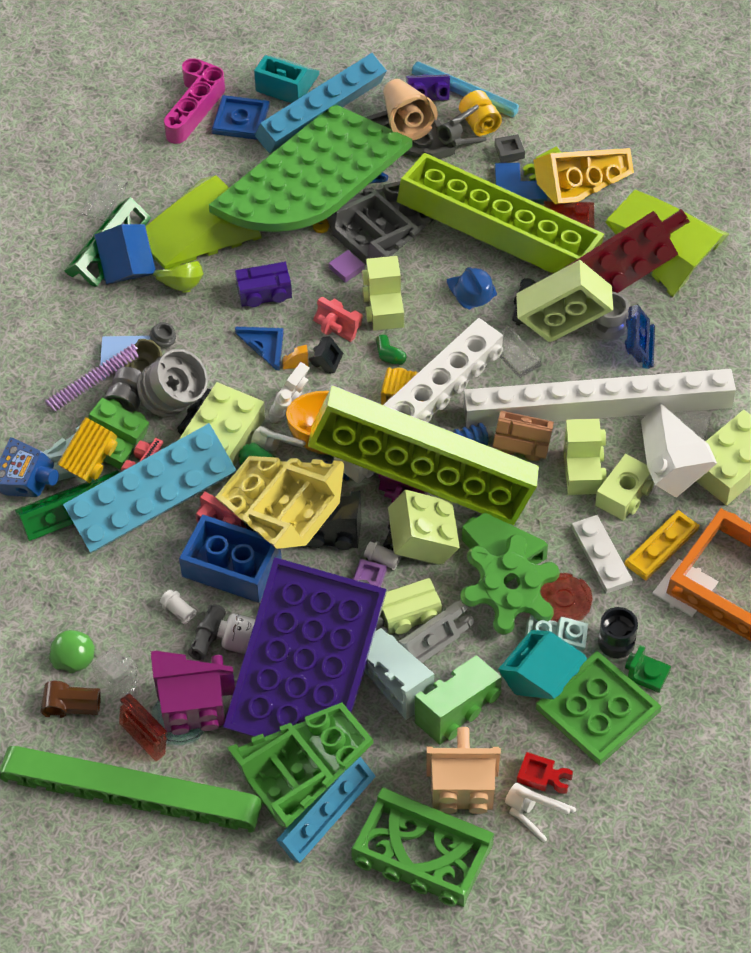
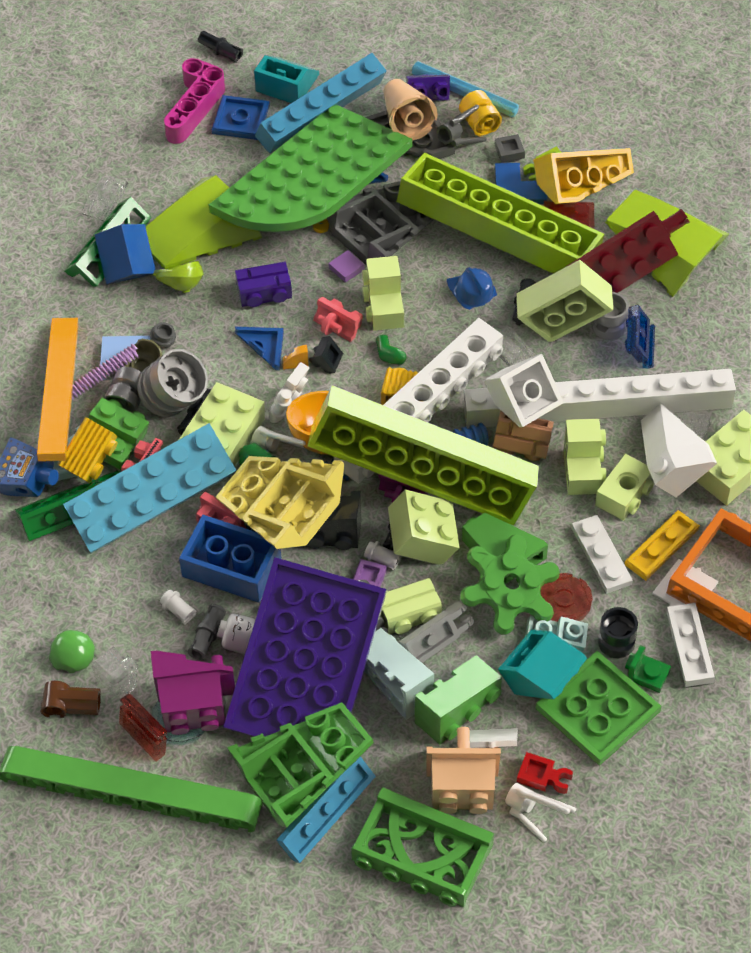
(58, 390): none -> light orange tile
(220, 46): none -> black axle
(493, 738): none -> white piece
(524, 390): none -> white slope
(690, 644): none -> white plate

